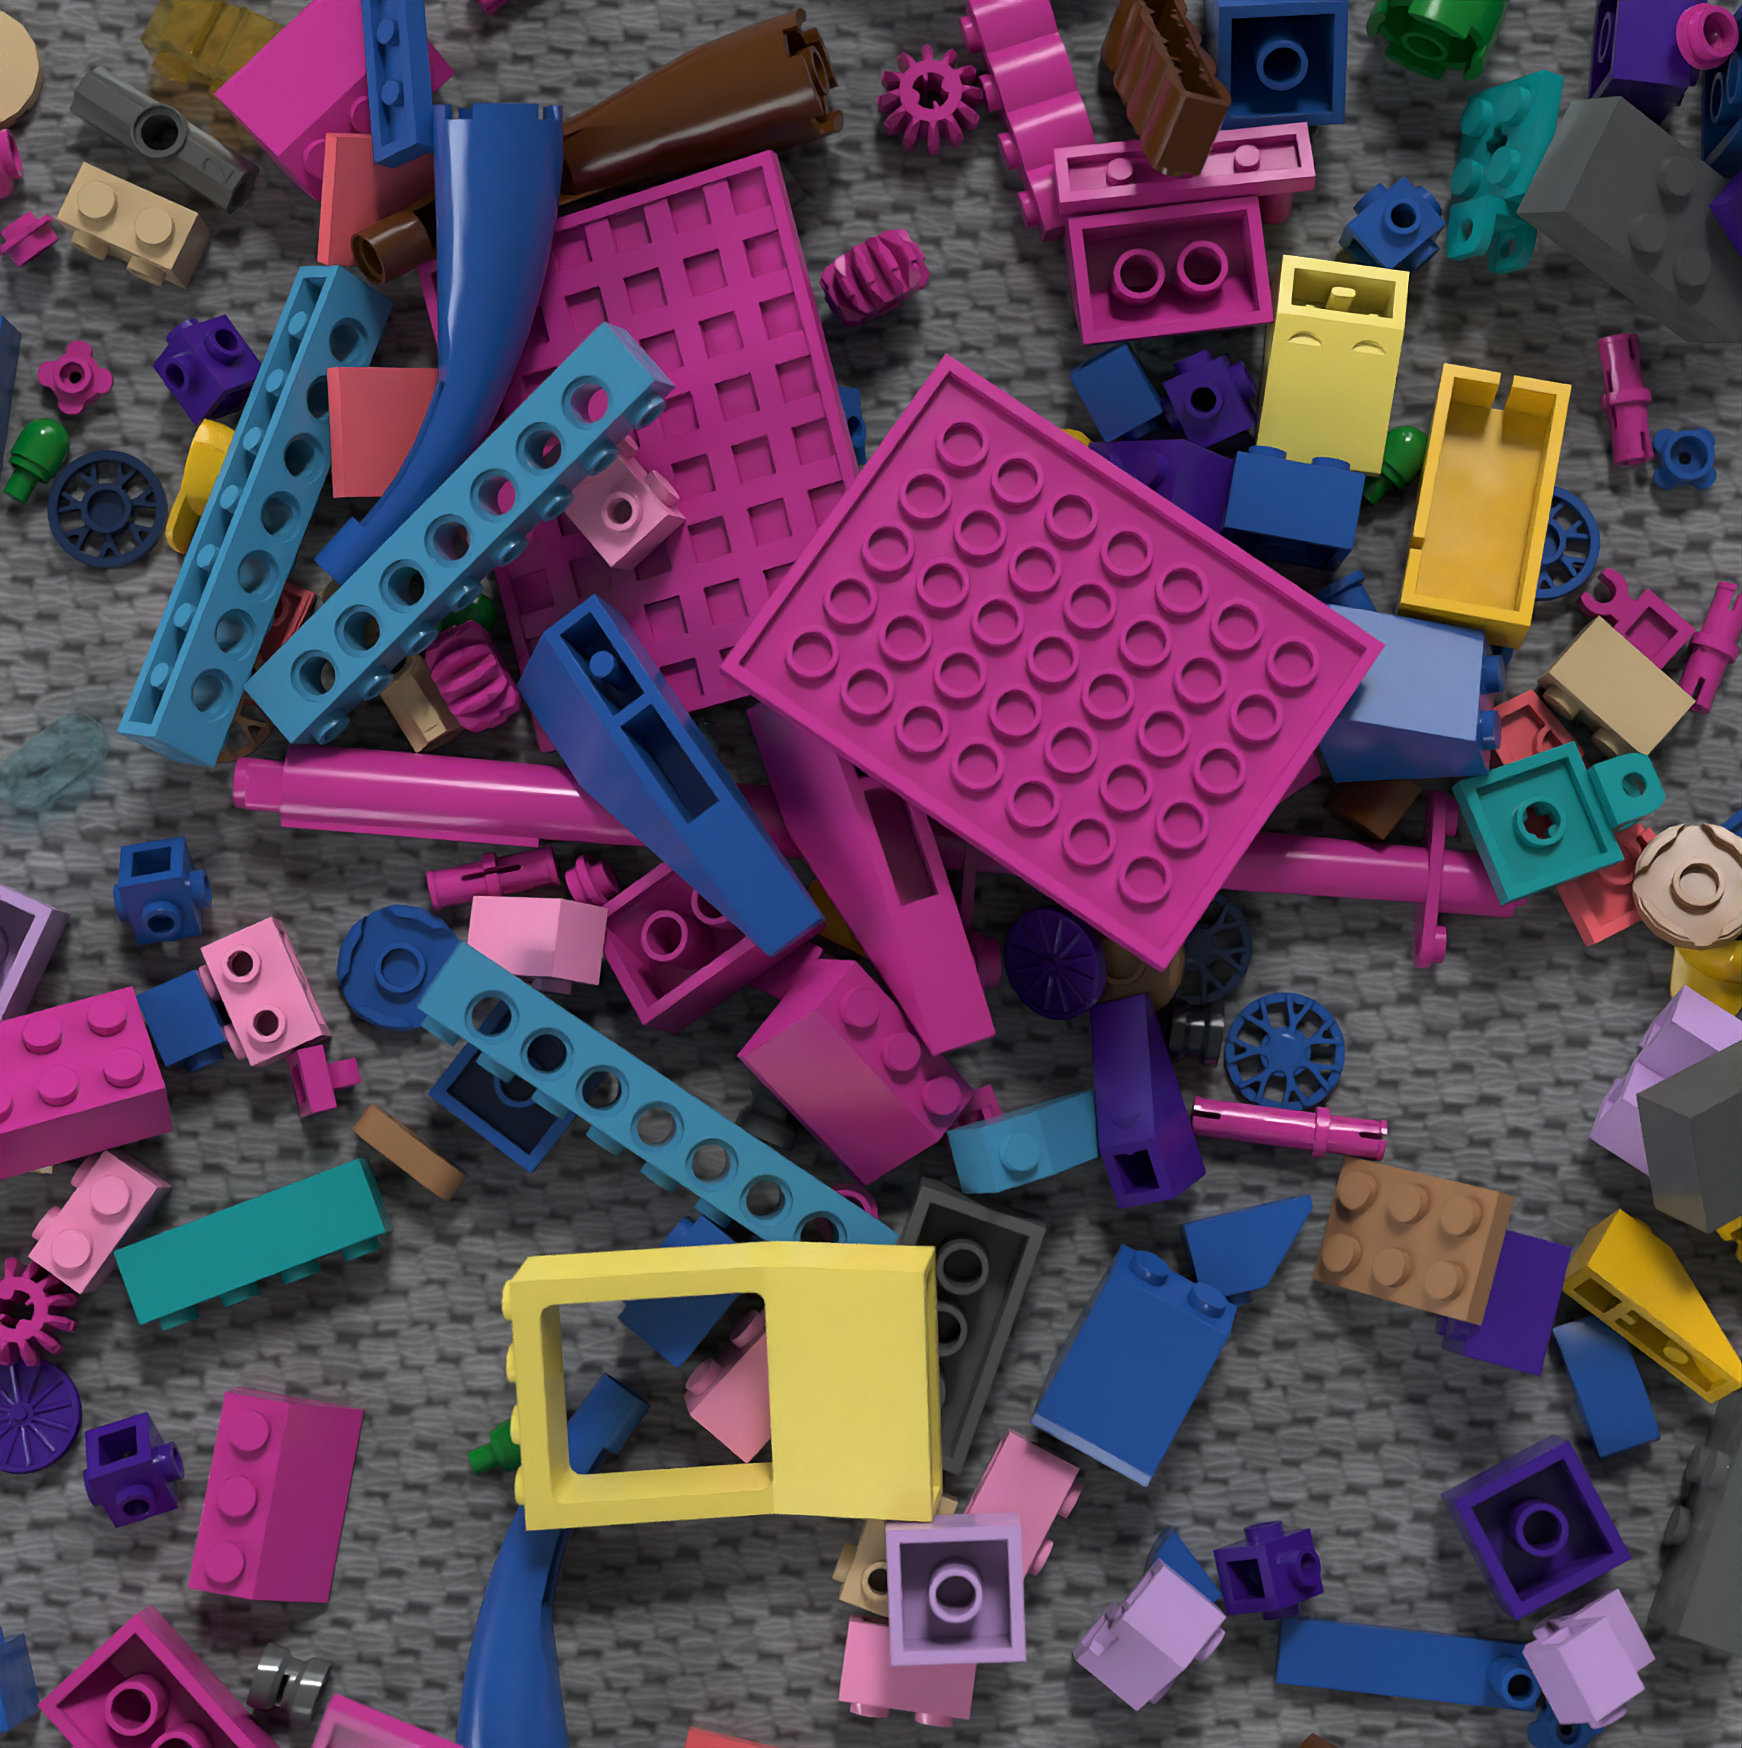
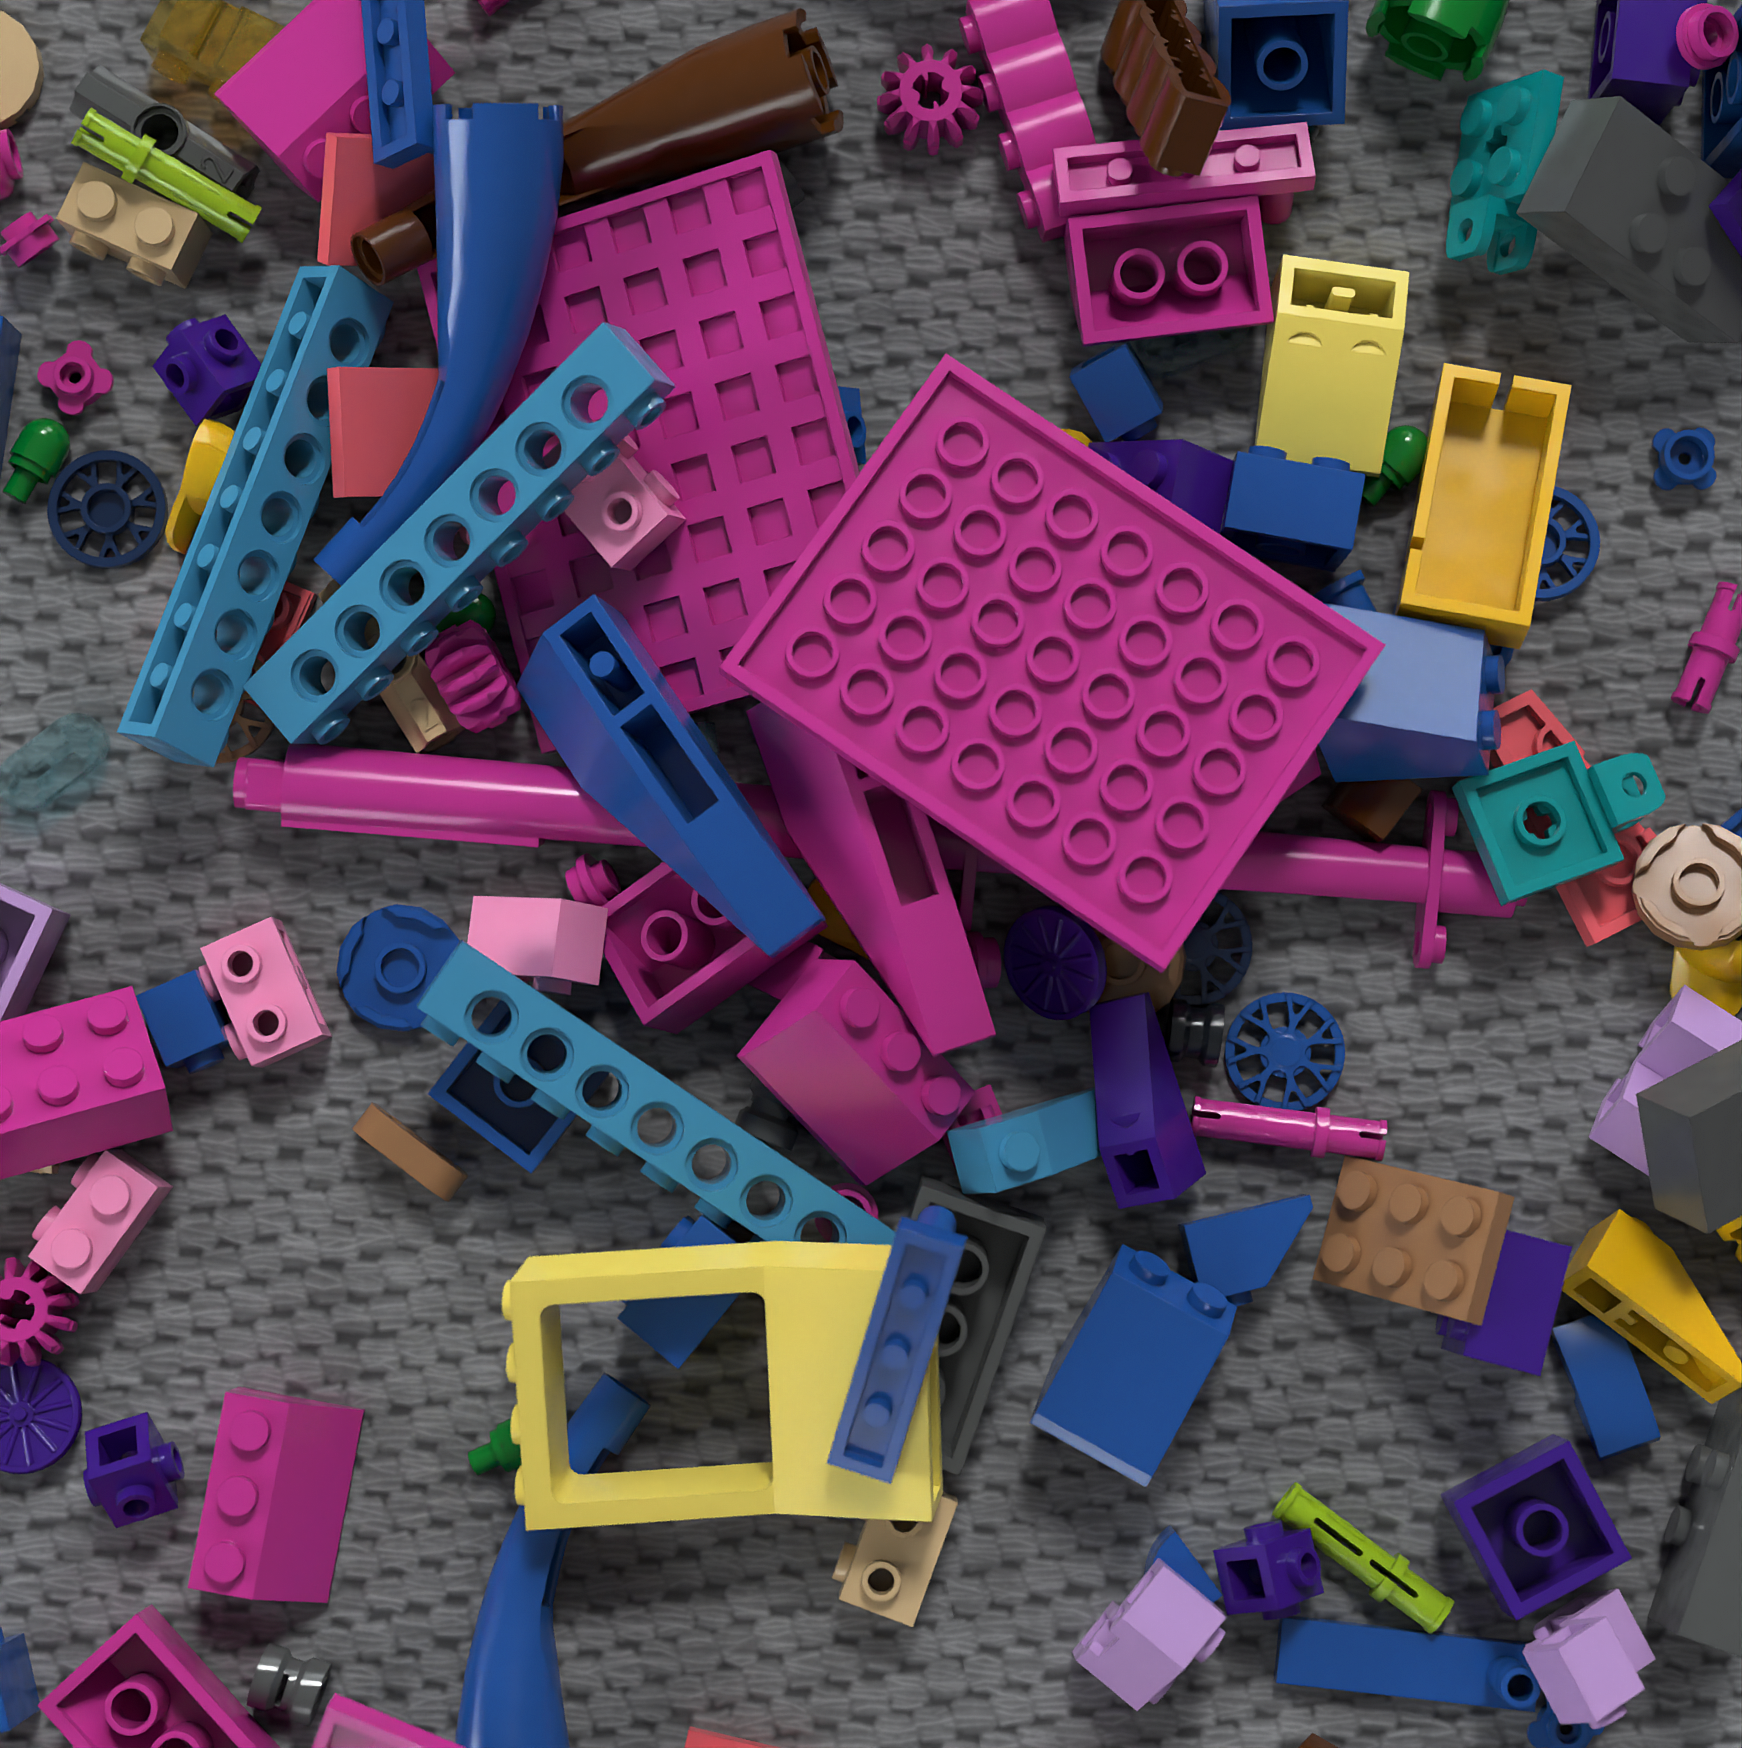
(161, 891): blue brick -> none
(165, 174): none -> lime pin
(253, 1242): teal brick -> none
(316, 1080): dark pink tile -> none
(493, 877): dark pink pin -> none
(733, 1391): bright pink brick -> none
(874, 277): dark pink gear -> none
(875, 1686): bright pink brick -> none
(898, 1344): none -> blue piece
(956, 1590): lavender brick -> none
(1033, 1483): bright pink brick -> none
(1206, 423): dark purple brick -> none
(1394, 227): blue brick -> none
(1425, 1604): none -> lime pin
(1613, 691): tan brick -> none
(1625, 399): dark pink pin -> none
(1643, 622): dark pink plate -> none

